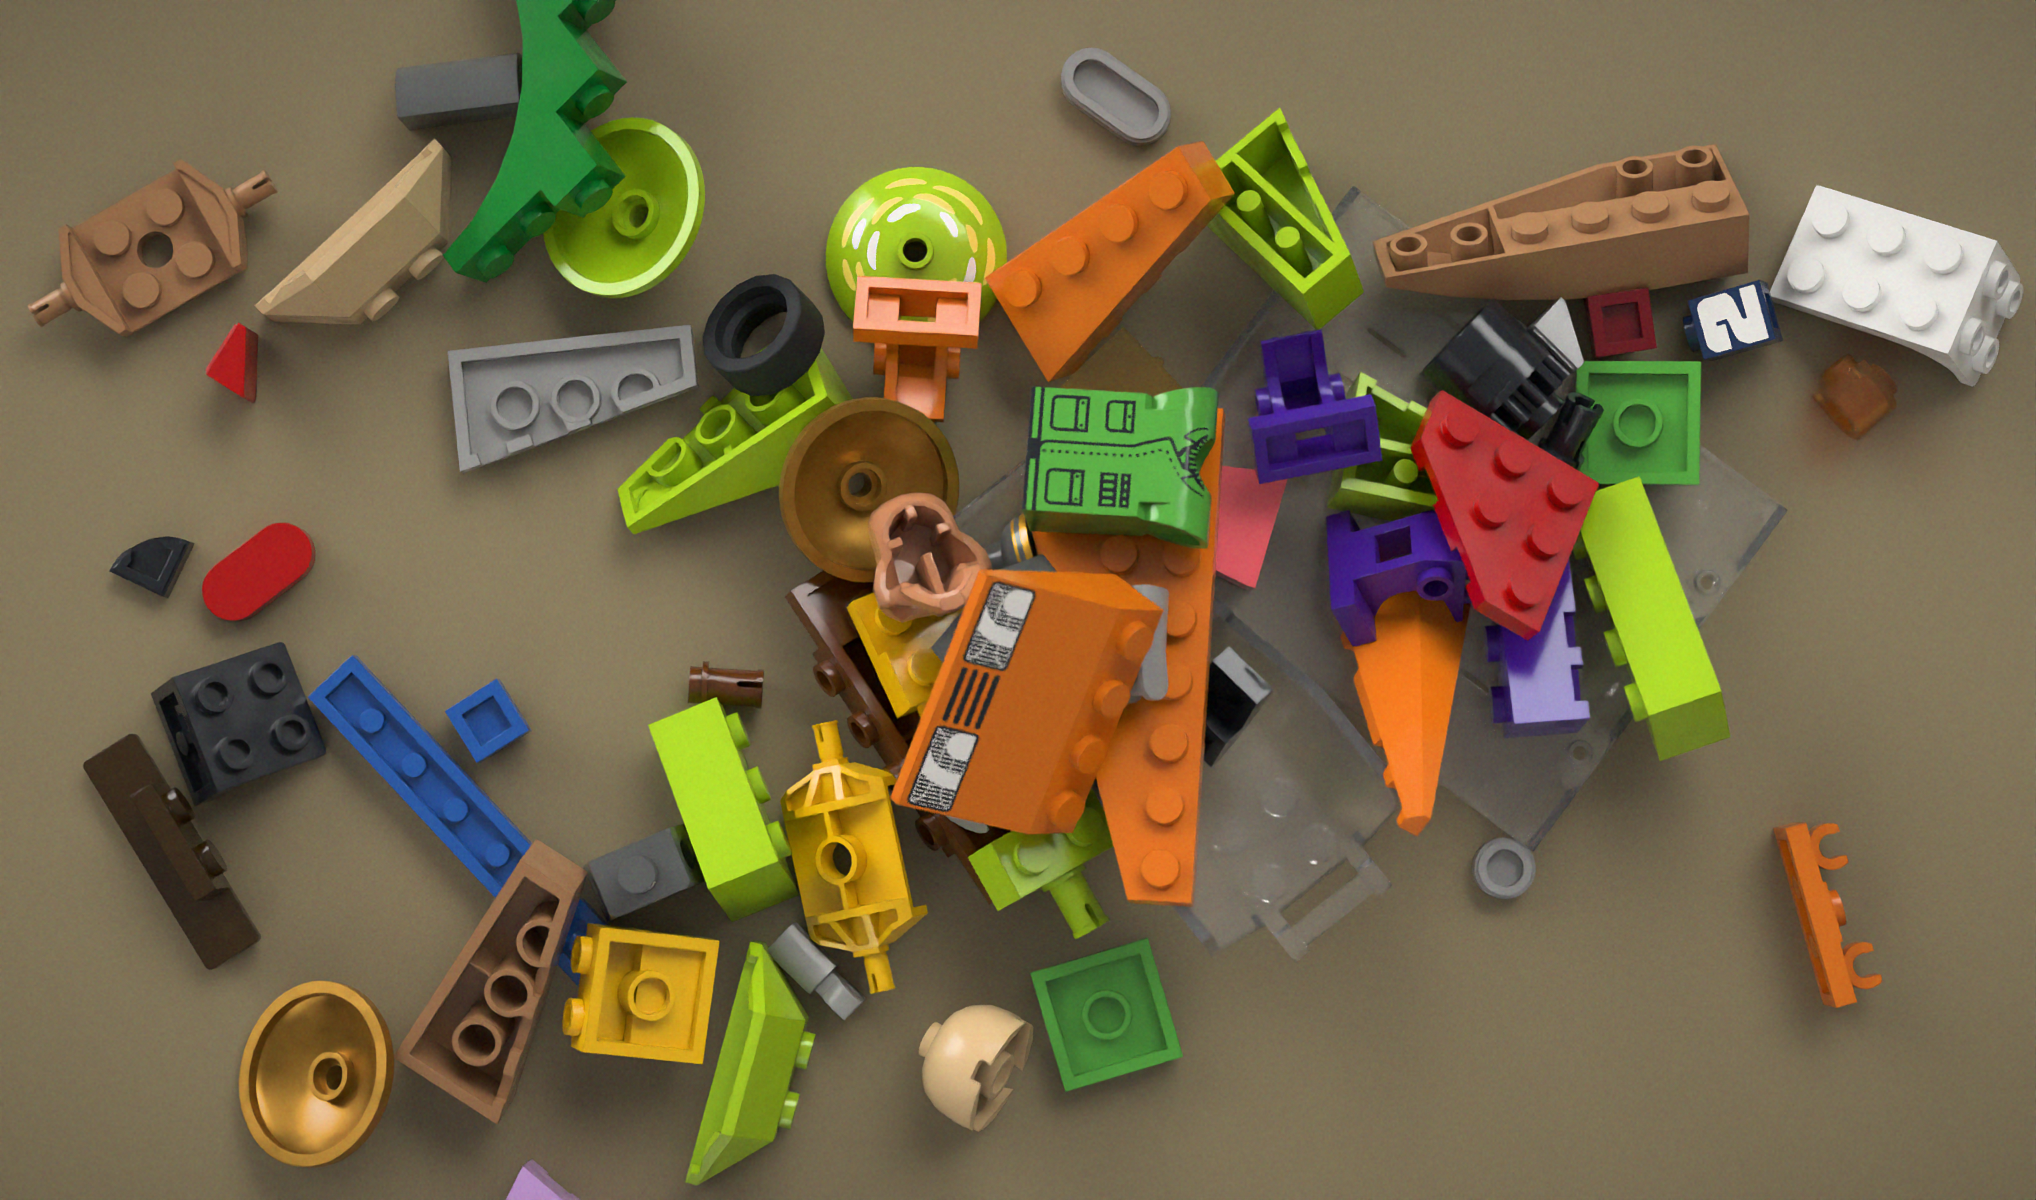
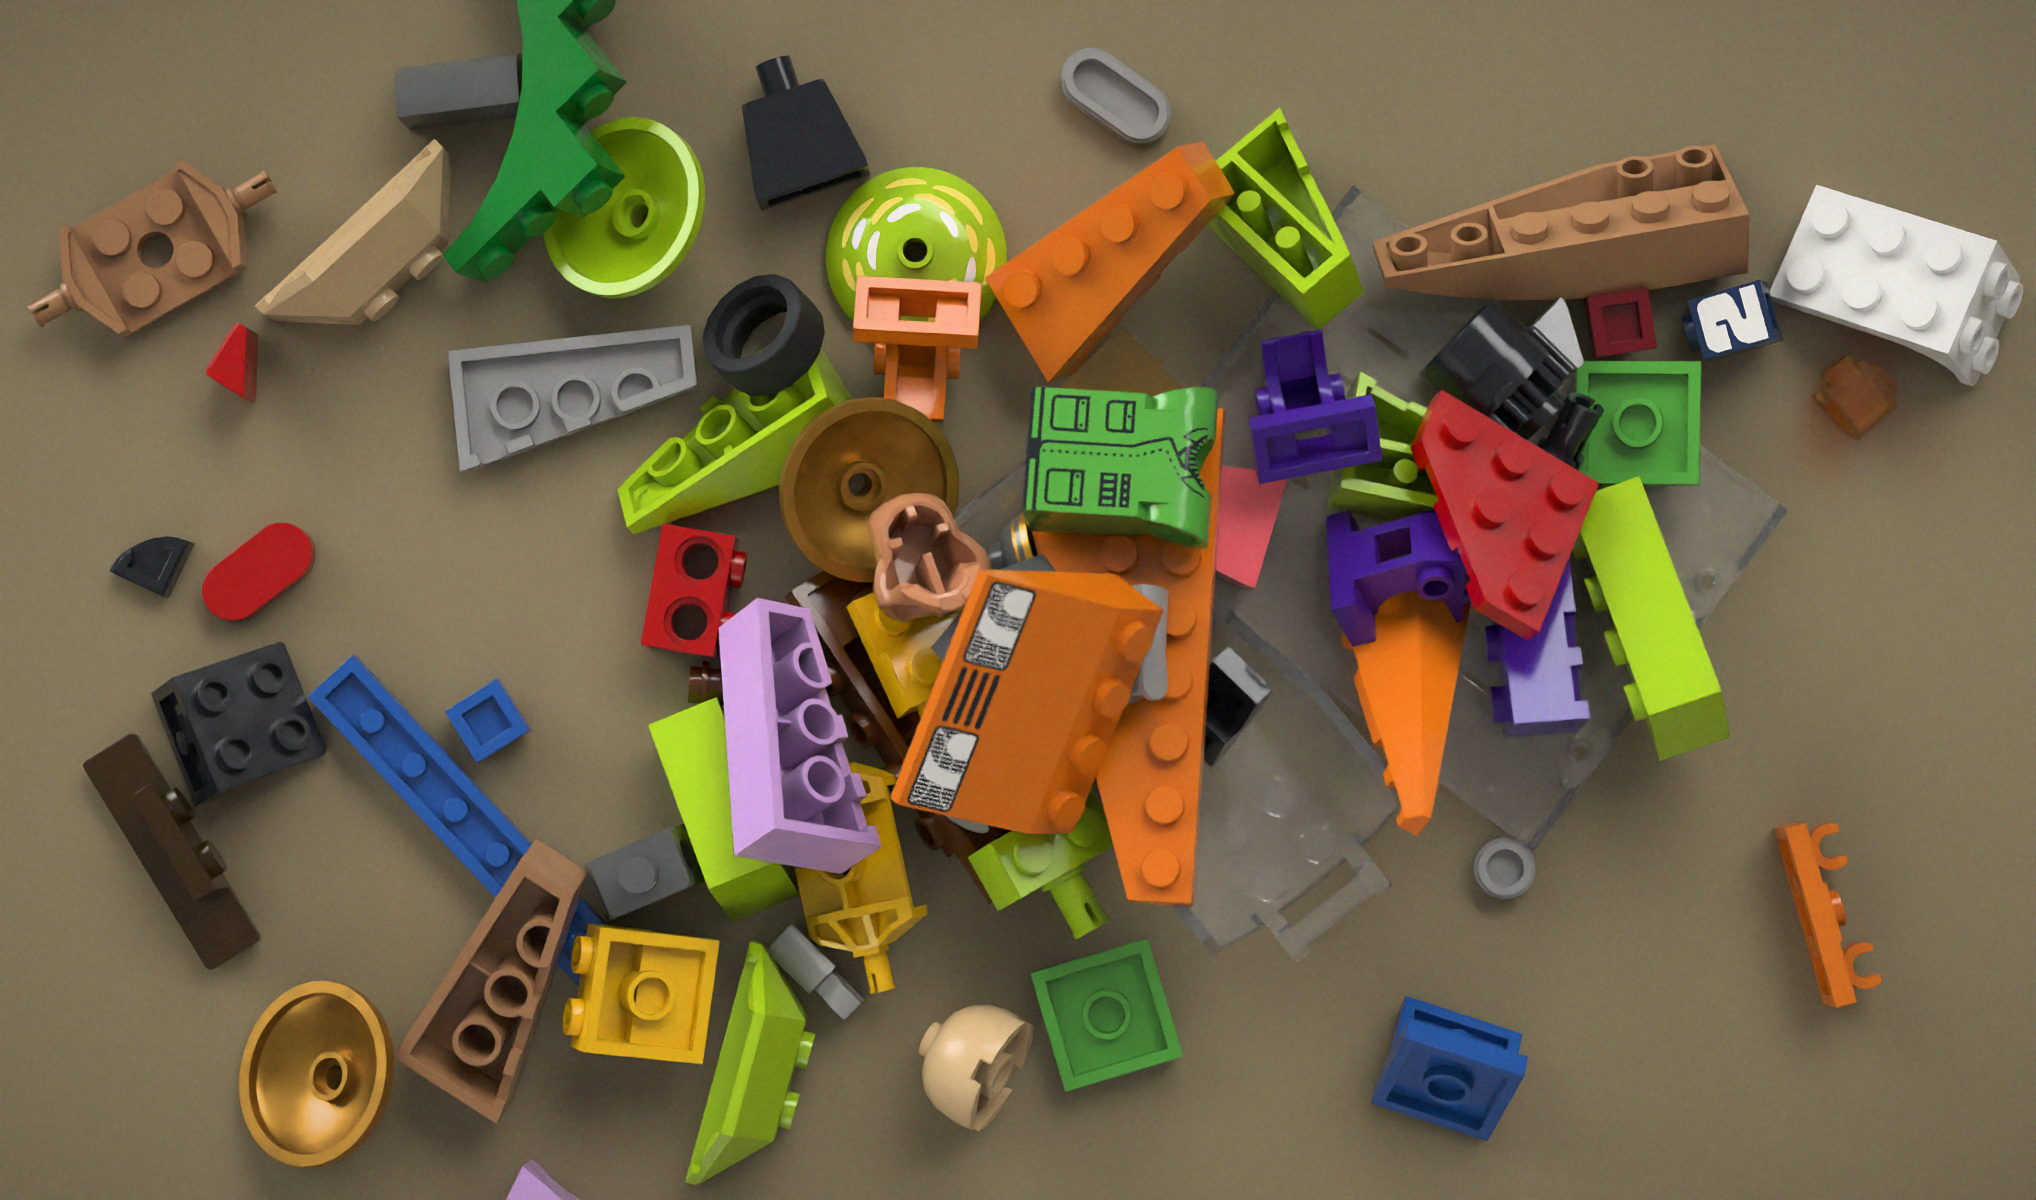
(675, 589): none -> red brick
(785, 745): none -> lavender wedge
(797, 138): none -> black torso
(1450, 1069): none -> blue bracket

